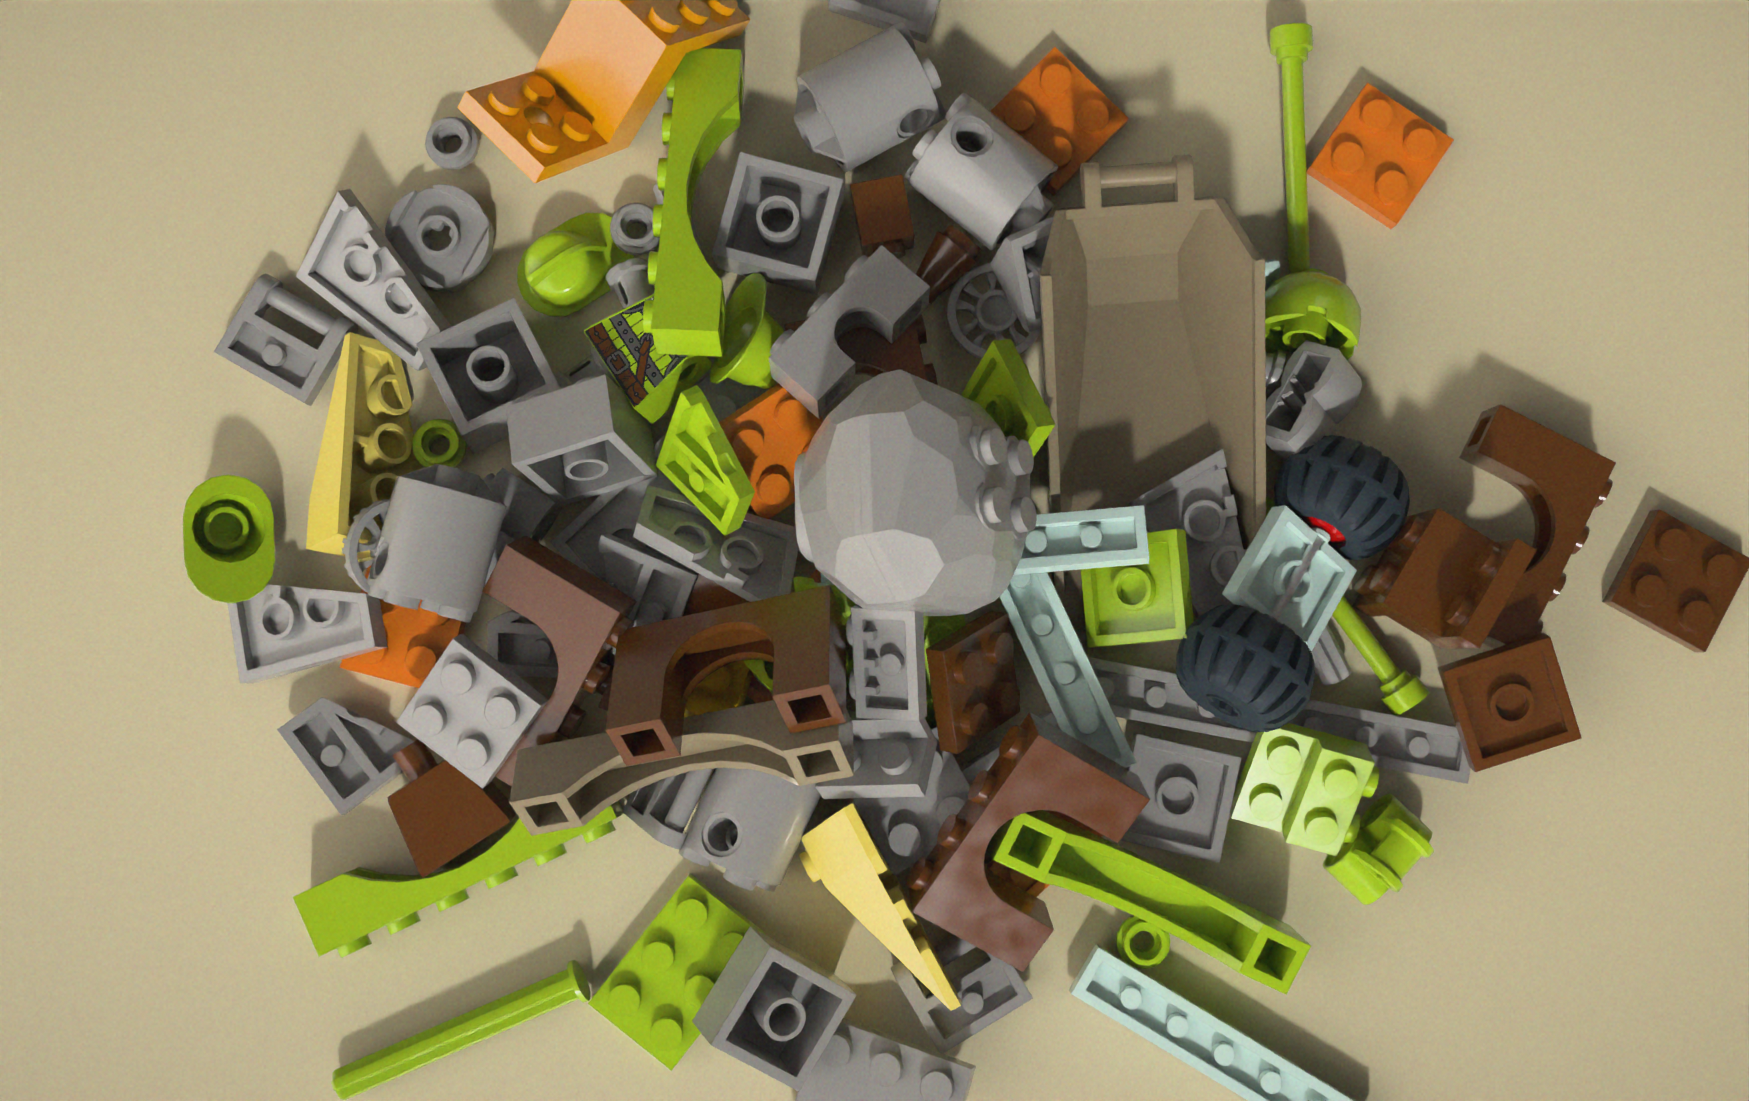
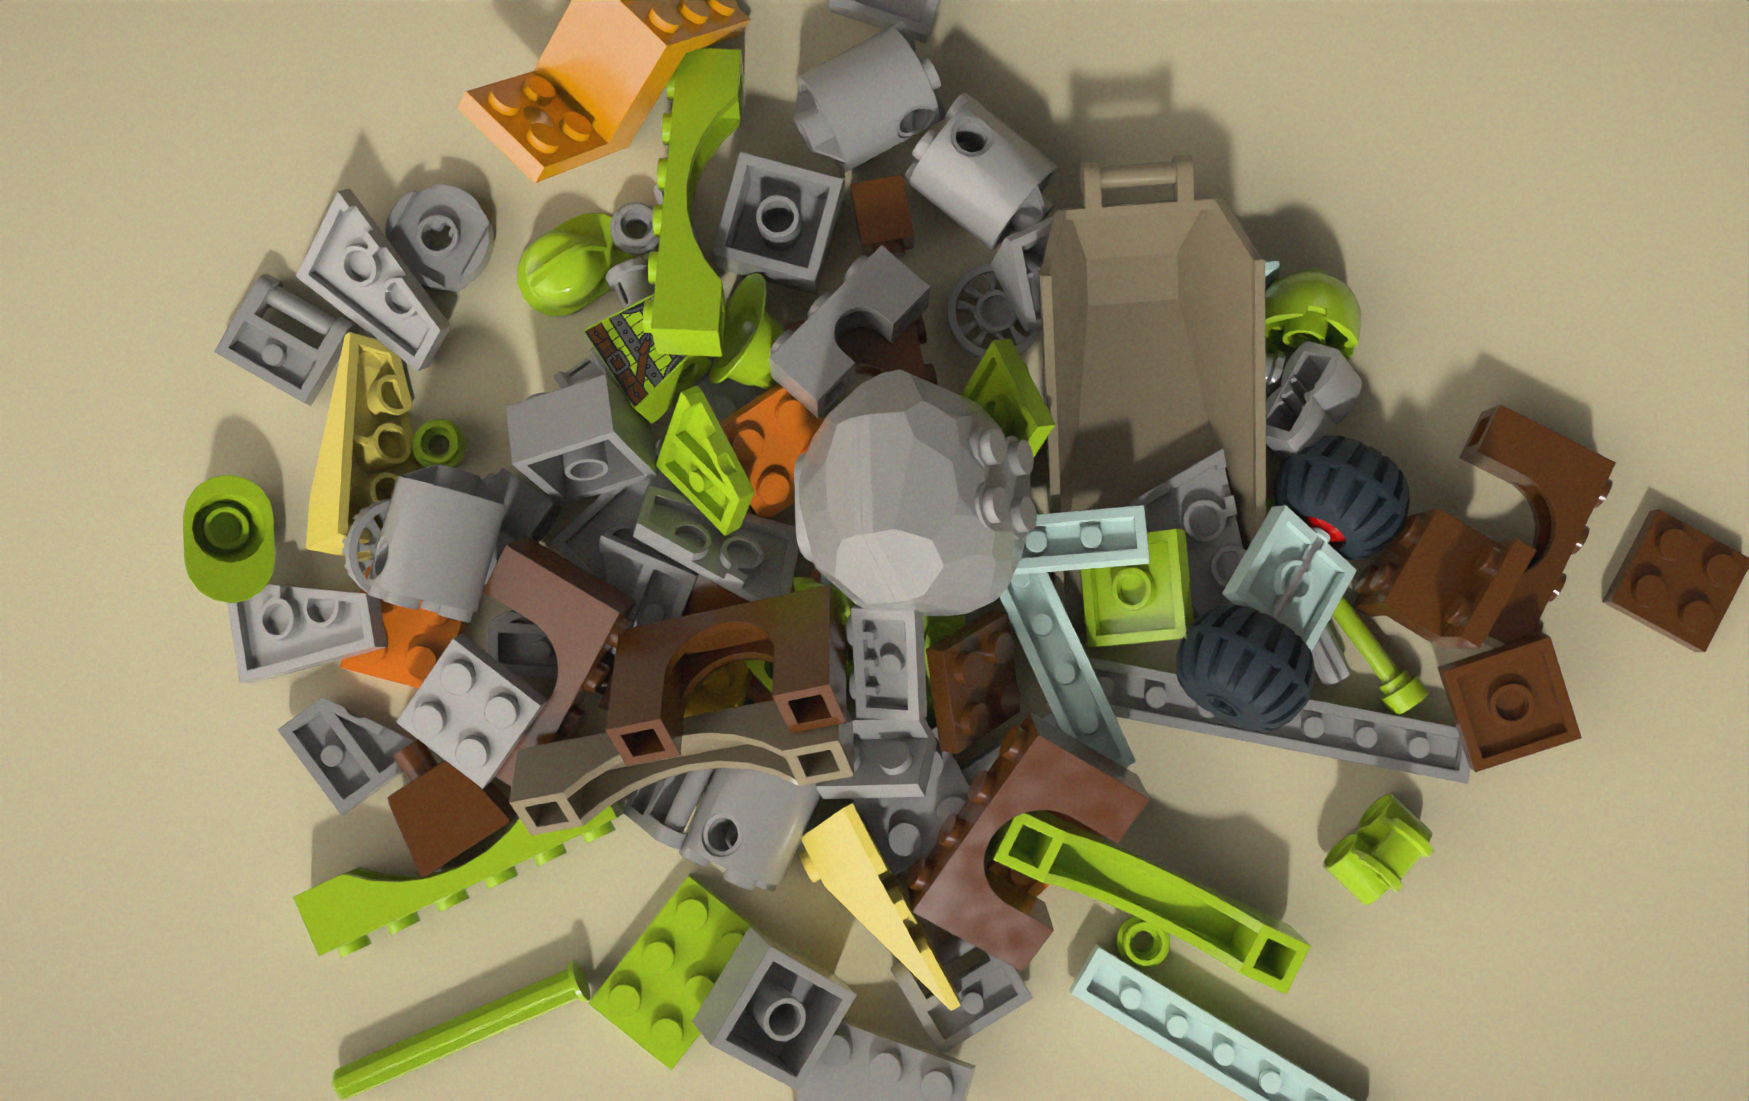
(441, 133): light grey plate -> none
(485, 368): light grey brick -> none
(947, 260): reddish brown cone -> none
(1061, 115): orange plate -> none
(1188, 797): light grey plate -> none
(1291, 47): lime piece -> none
(1305, 786): lime plate -> none
(1379, 156): orange plate -> none

